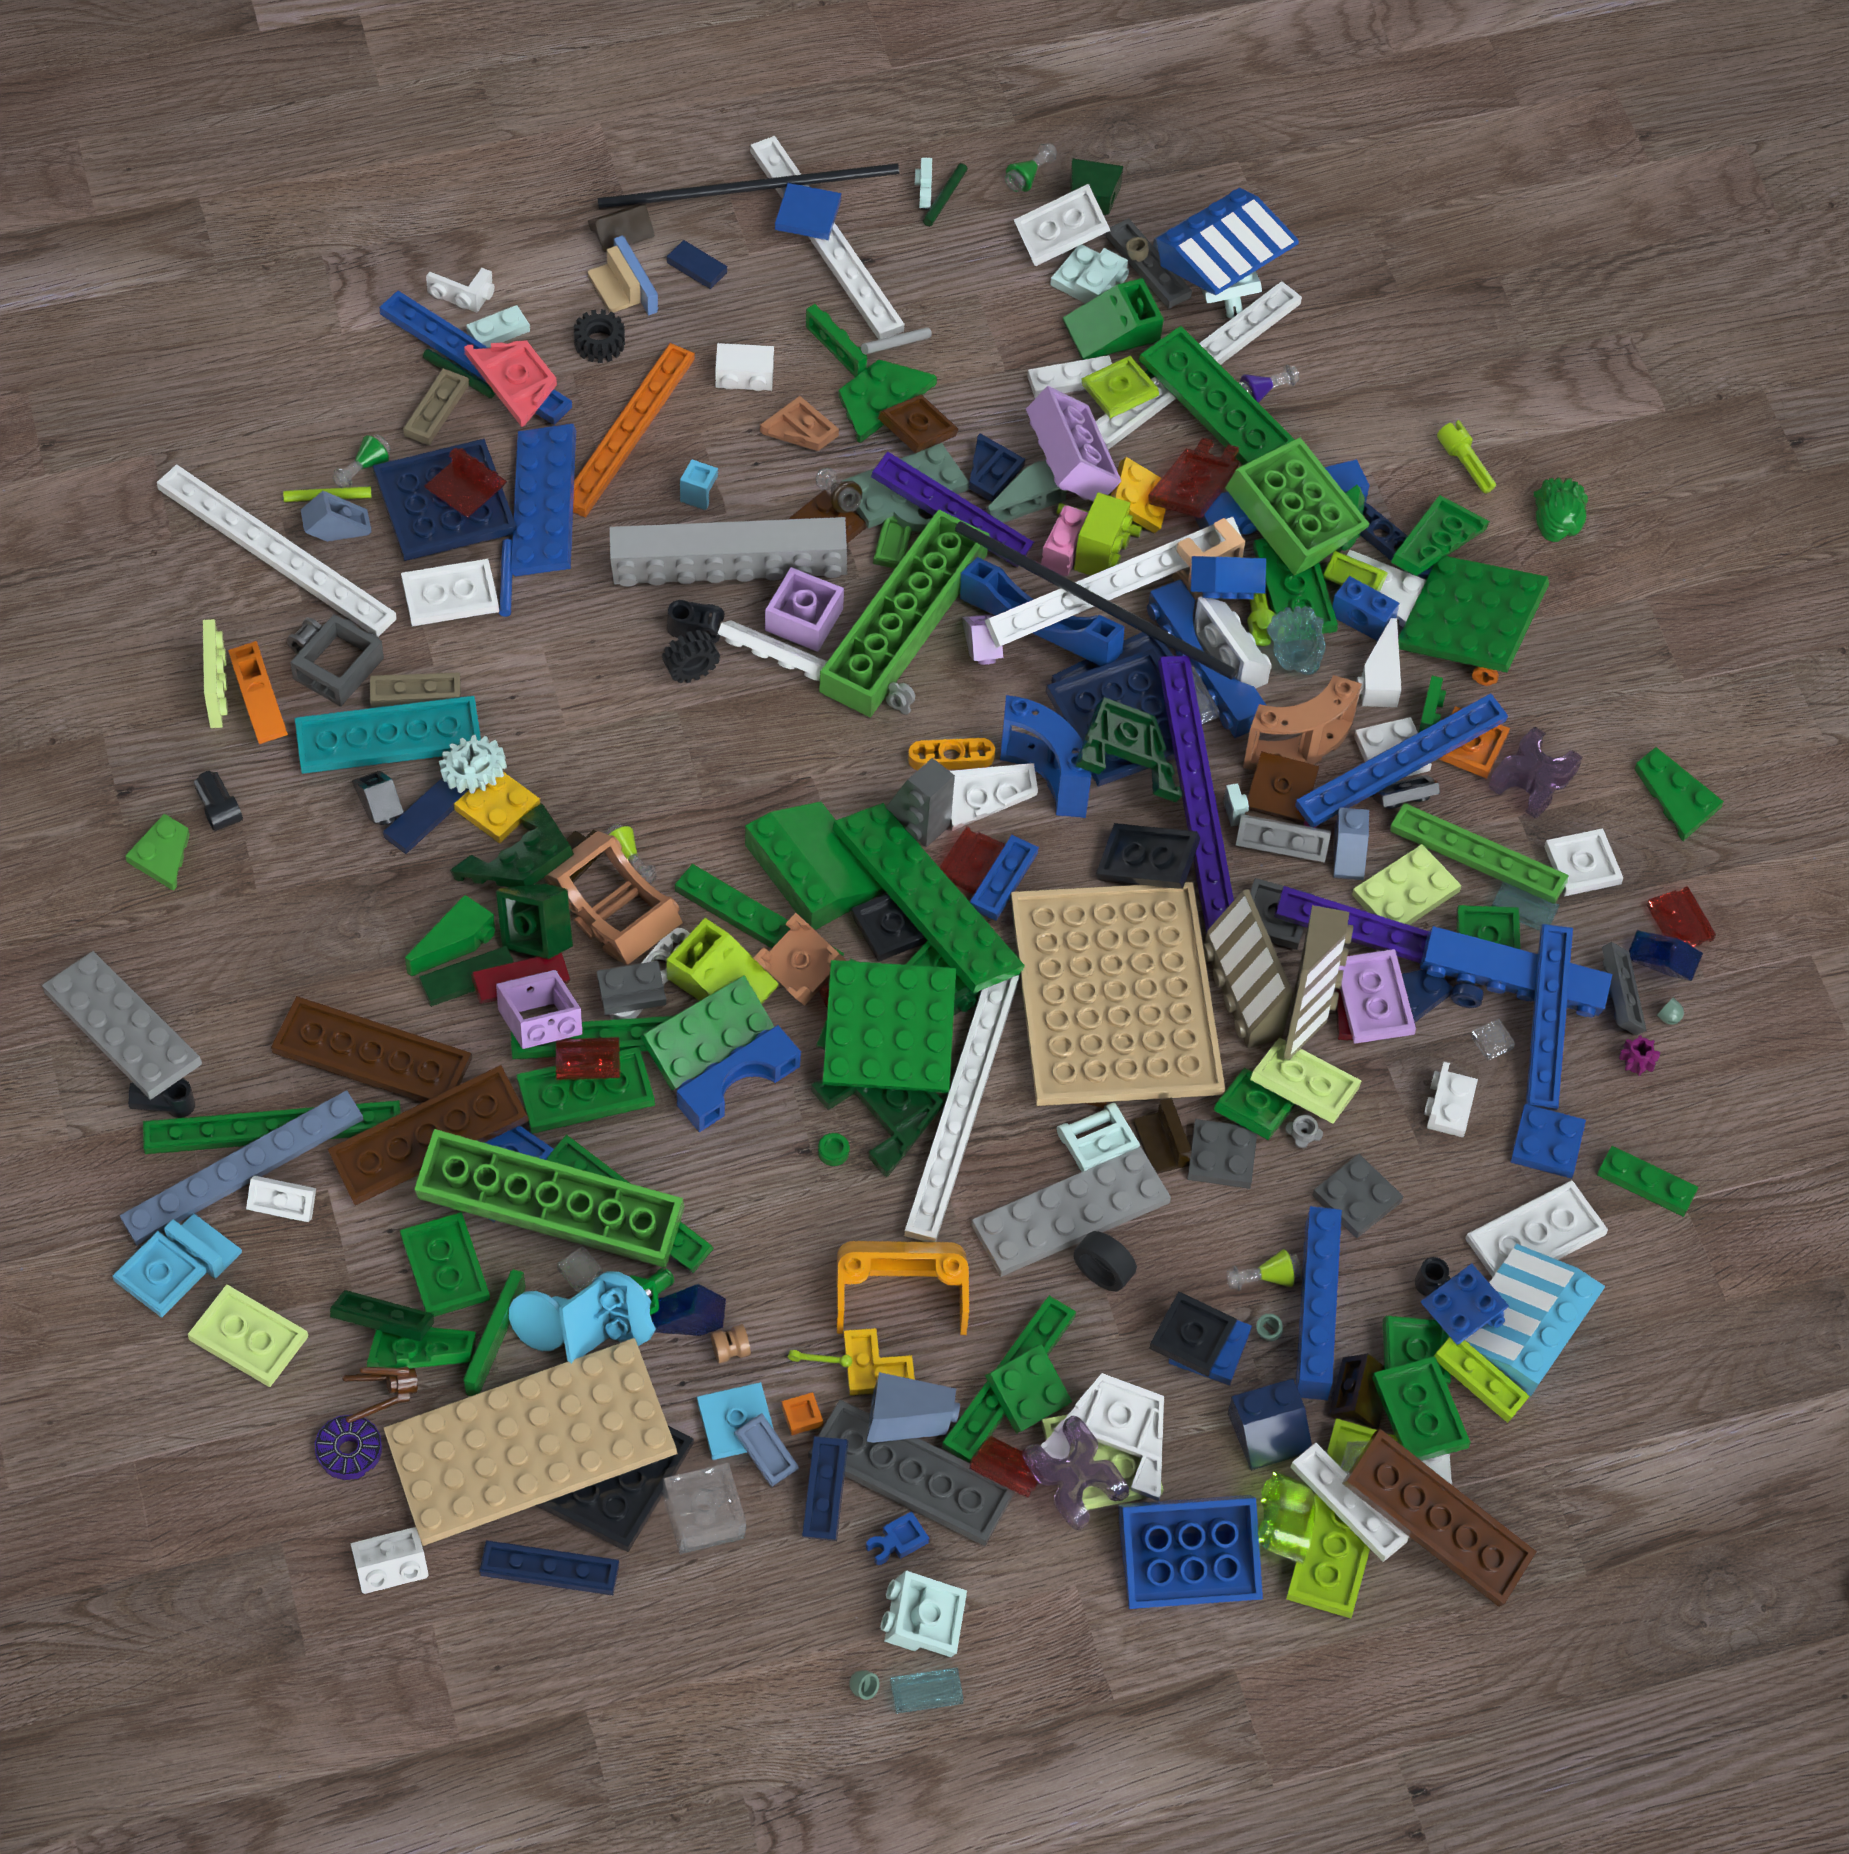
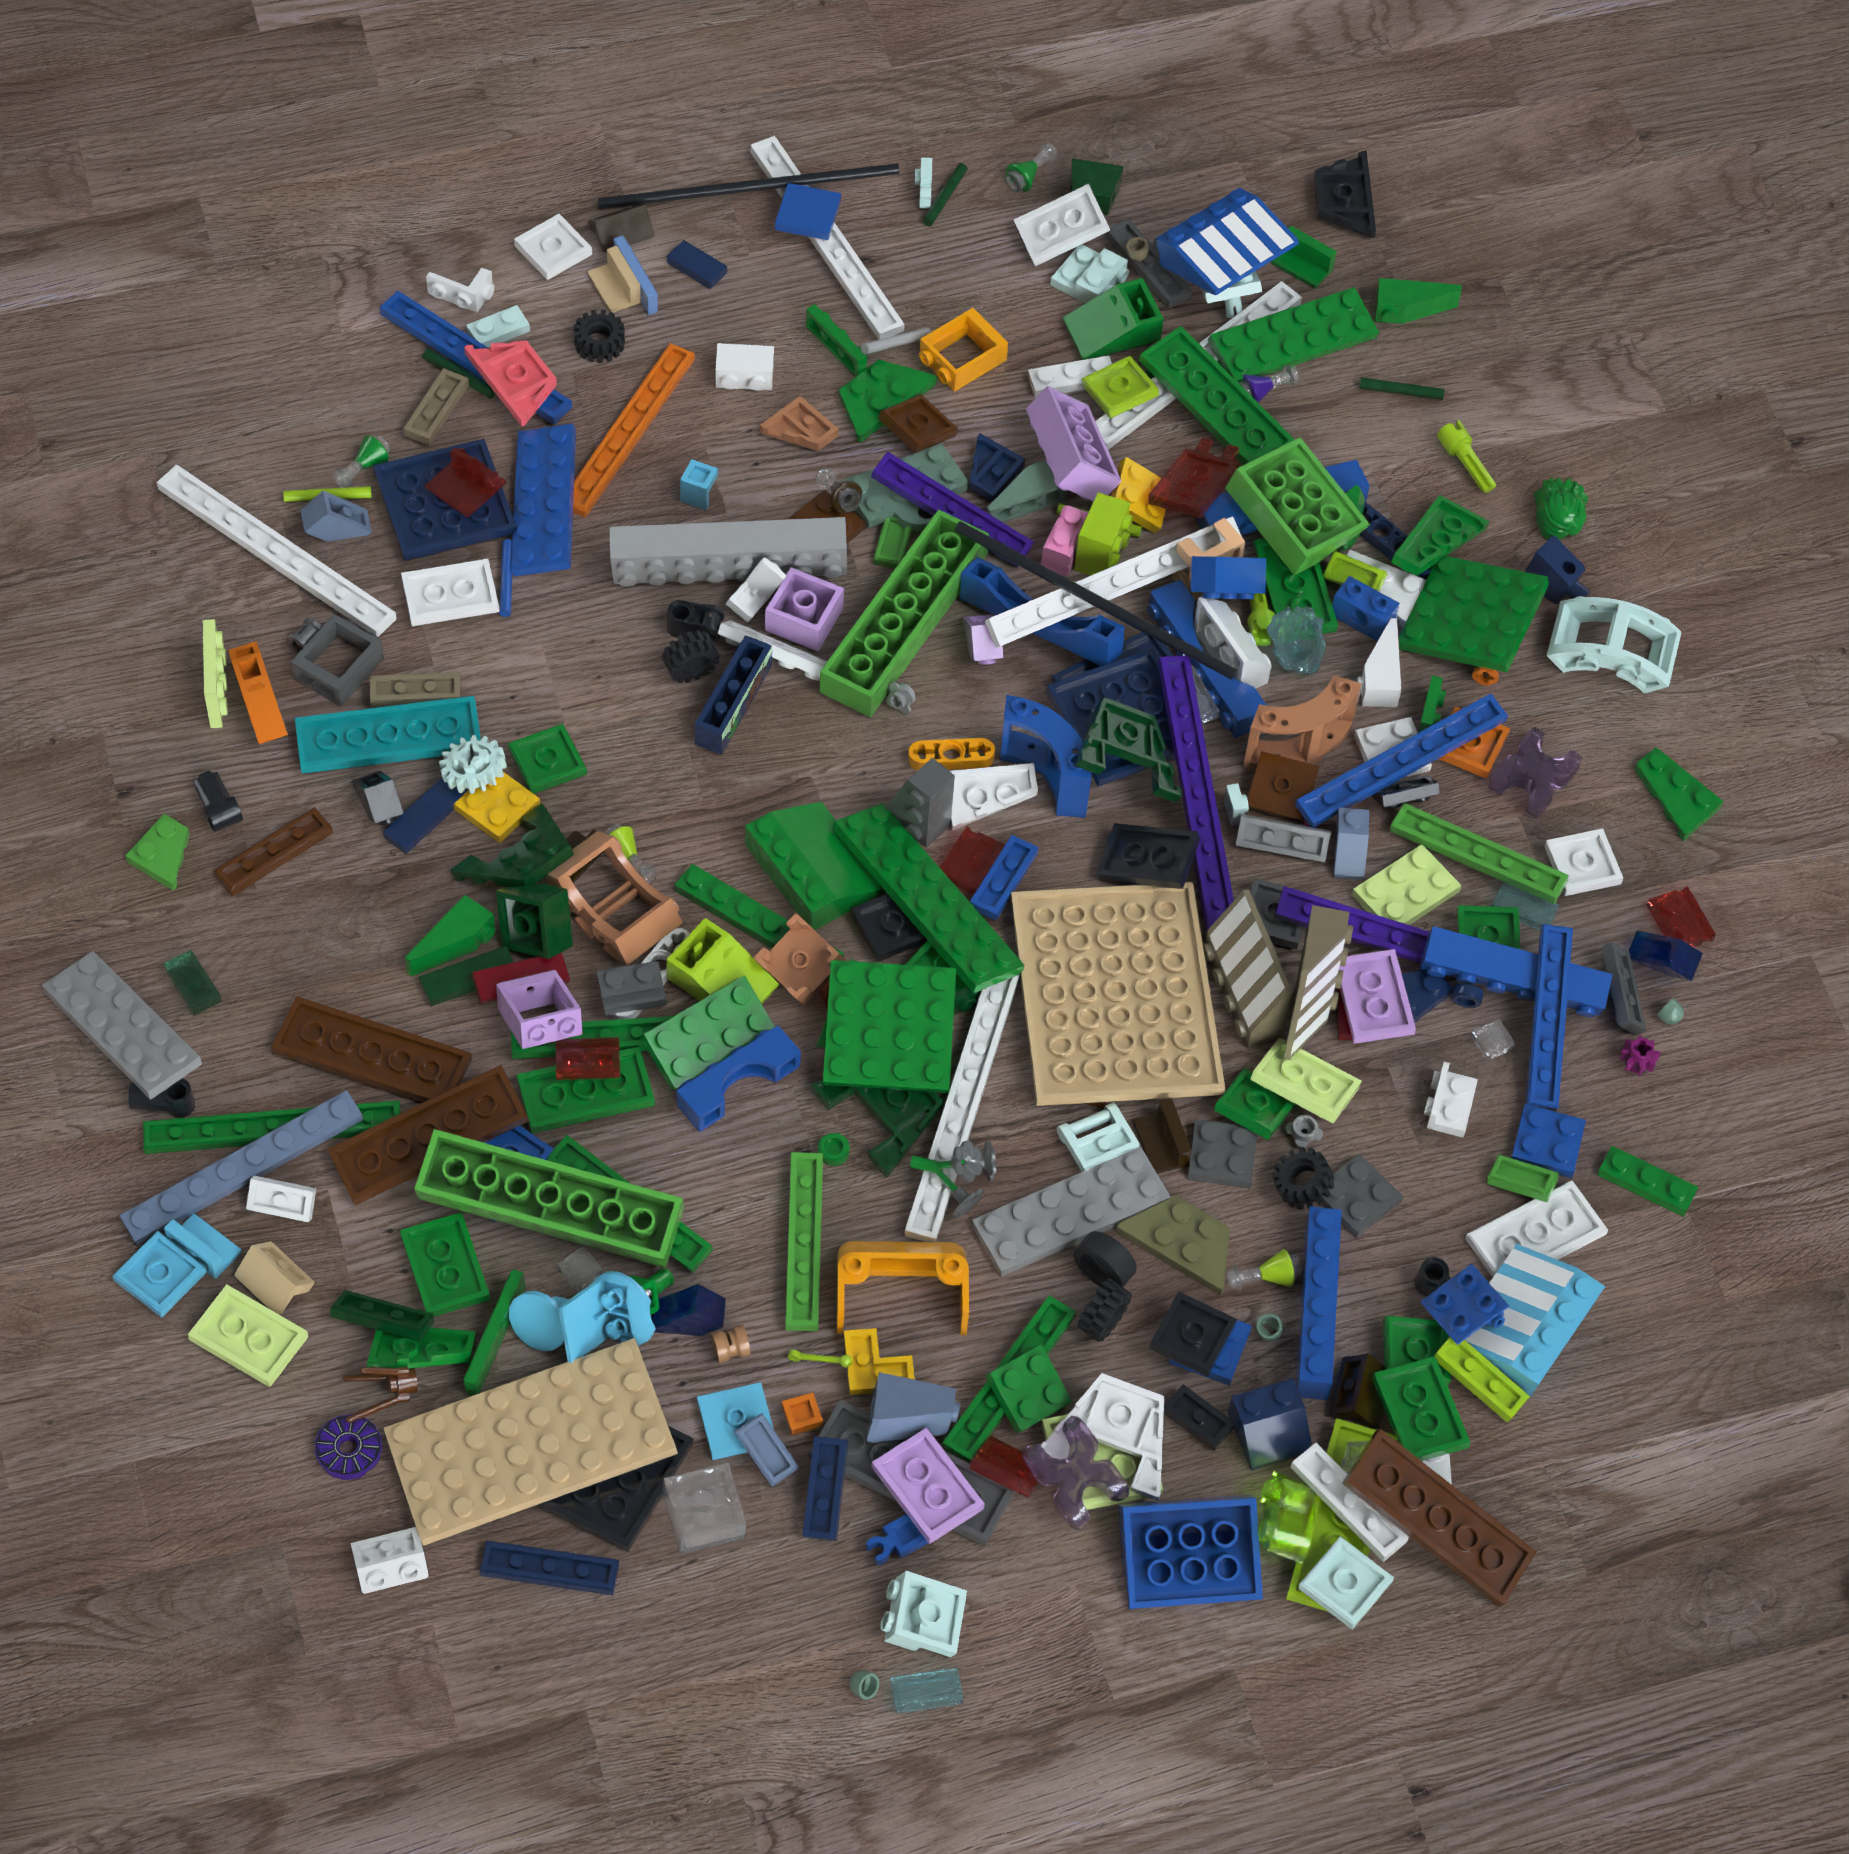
(192, 982): none -> clear green plate
(272, 1276): none -> tan panel
(273, 851): none -> reddish brown tile
(547, 759): none -> green plate
(553, 246): none -> white plate
(733, 695): none -> dark blue brick
(756, 589): none -> white bracket
(804, 1242): none -> bright green plate
(927, 1485): none -> lavender plate
(966, 1162): none -> dark grey plant
(980, 331): none -> light orange window
(1104, 1310): none -> black tyre
(1182, 1239): none -> olive wing
(1198, 1417): none -> black plate
(1294, 335): none -> green plate
(1294, 1166): none -> black tyre
(1308, 260): none -> green panel
(1346, 195): none -> black wing
(1346, 1582): none -> light aqua plate
(1402, 388): none -> dark green bar
(1410, 300): none -> green slope
(1522, 1178): none -> bright green tile
(1562, 571): none -> dark blue torso
(1643, 673): none -> light aqua window

